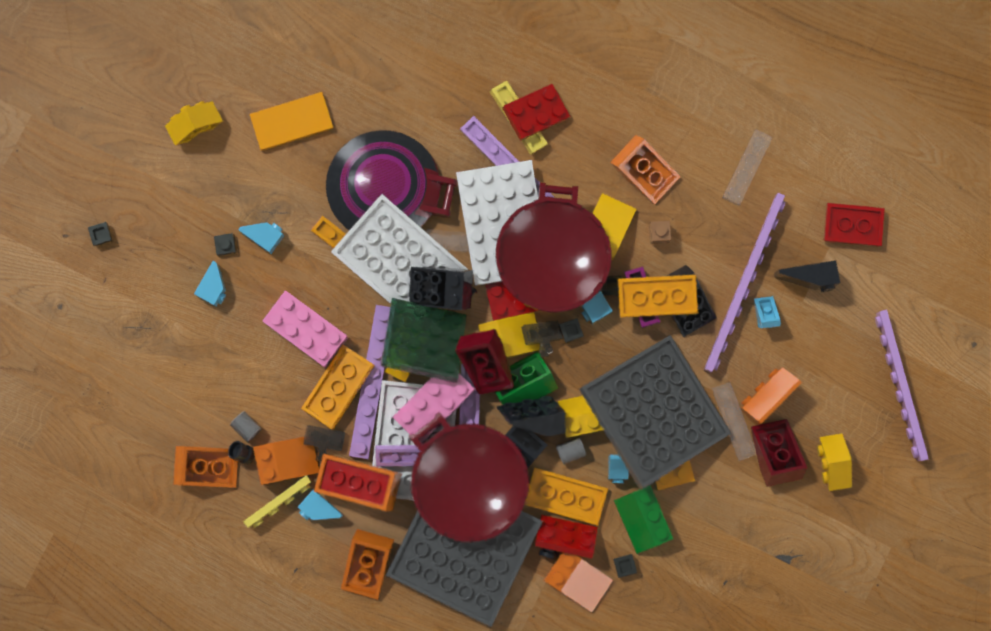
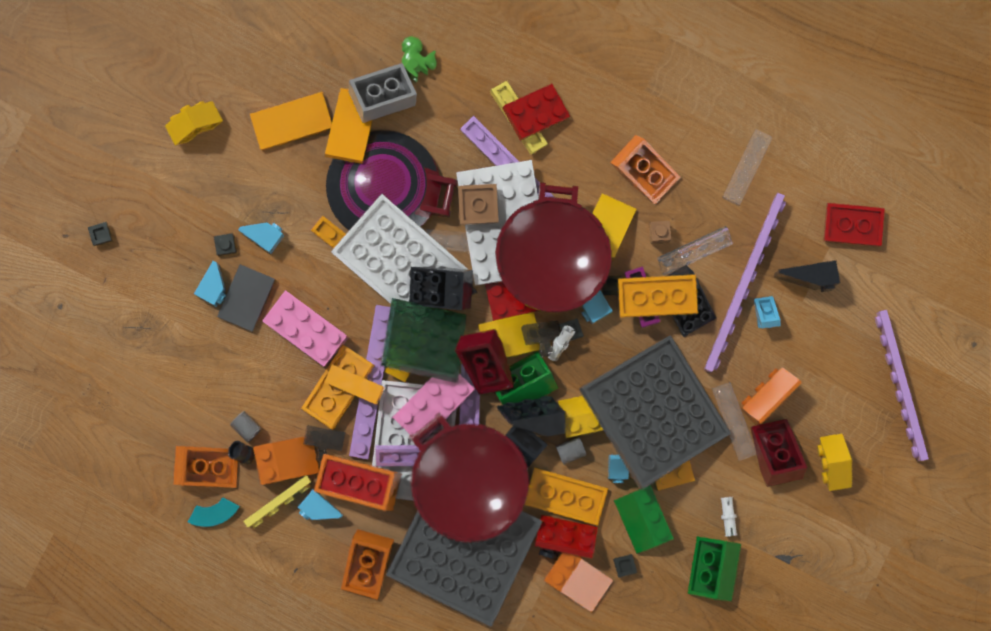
(213, 515): none -> teal tile
(246, 298): none -> dark grey tile
(347, 134): none -> light orange tile
(354, 384): none -> light orange tile
(382, 93): none -> light grey brick
(414, 61): none -> bright green animal
(478, 204): none -> medium nougat plate
(561, 342): none -> white pin
(695, 250): none -> clear plate
(714, 568): none -> green slope
(729, 516): none -> white pin

